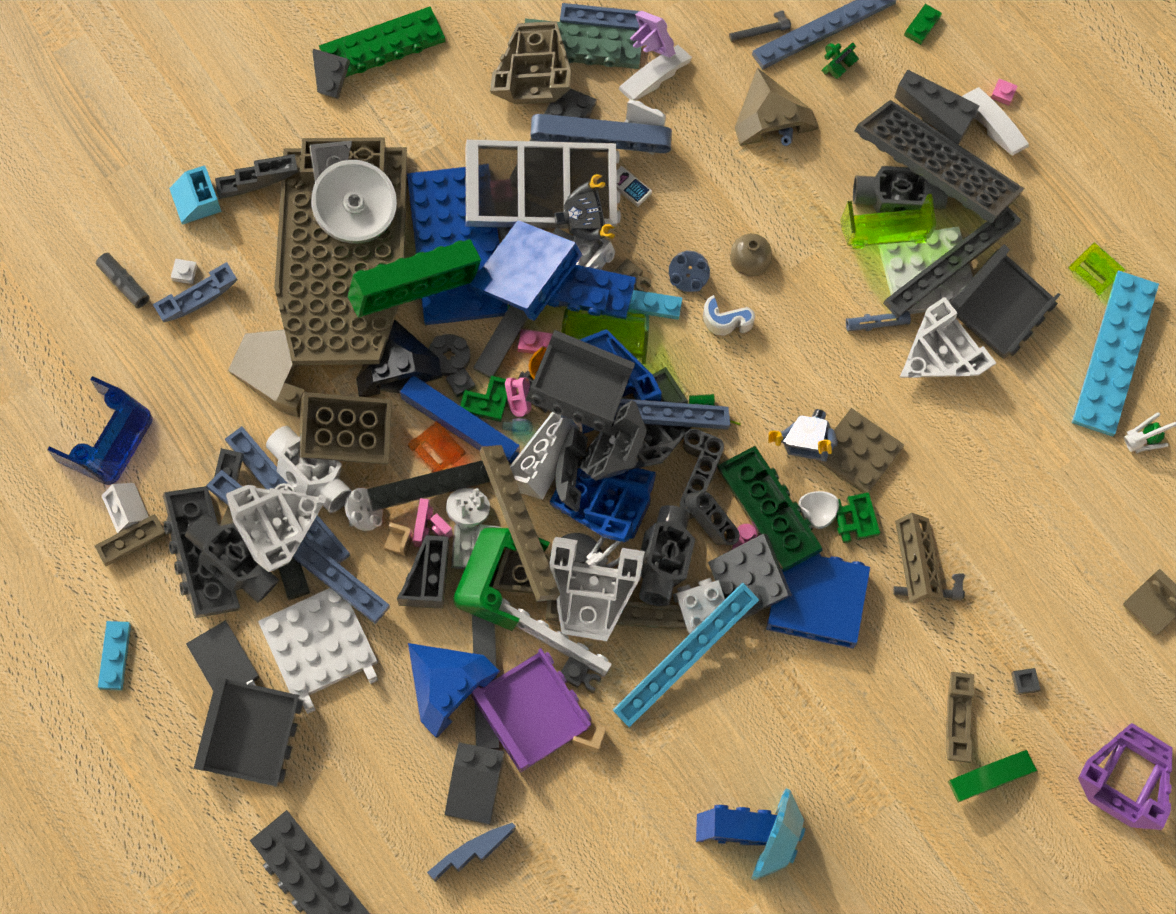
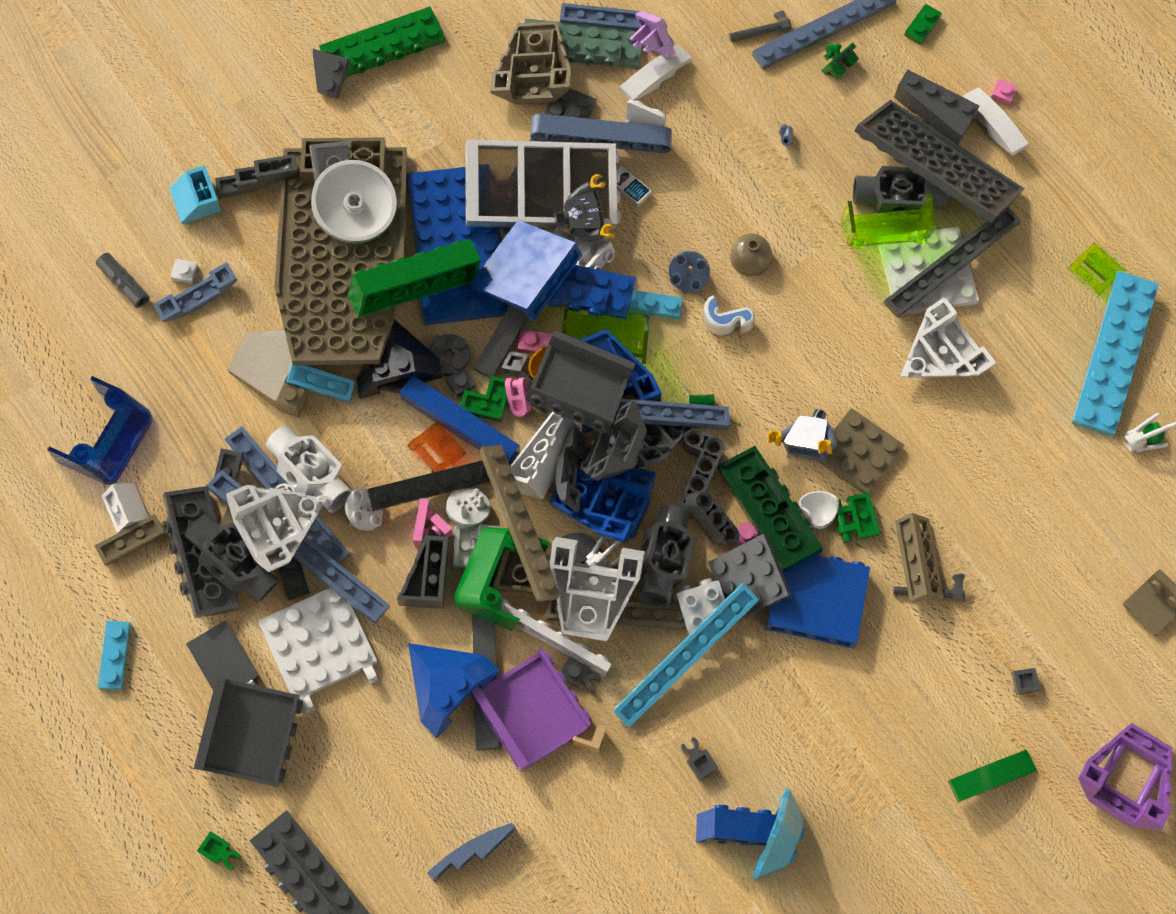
(216, 848): none -> green plate
(320, 382): none -> medium azure plate
(345, 428): dark tan slope -> none
(398, 539): tan panel -> none
(474, 783): dark grey slope -> none
(515, 363): none -> dark grey plate
(518, 426): clear light blue cylinder -> none
(630, 269): dark tan plate -> none
(669, 388): dark grey tile -> none
(700, 762): none -> dark grey plate
(770, 109): dark tan wedge -> none
(854, 323): sand blue pin -> none
(959, 717): dark tan slope -> none
(1003, 304): dark grey panel -> none

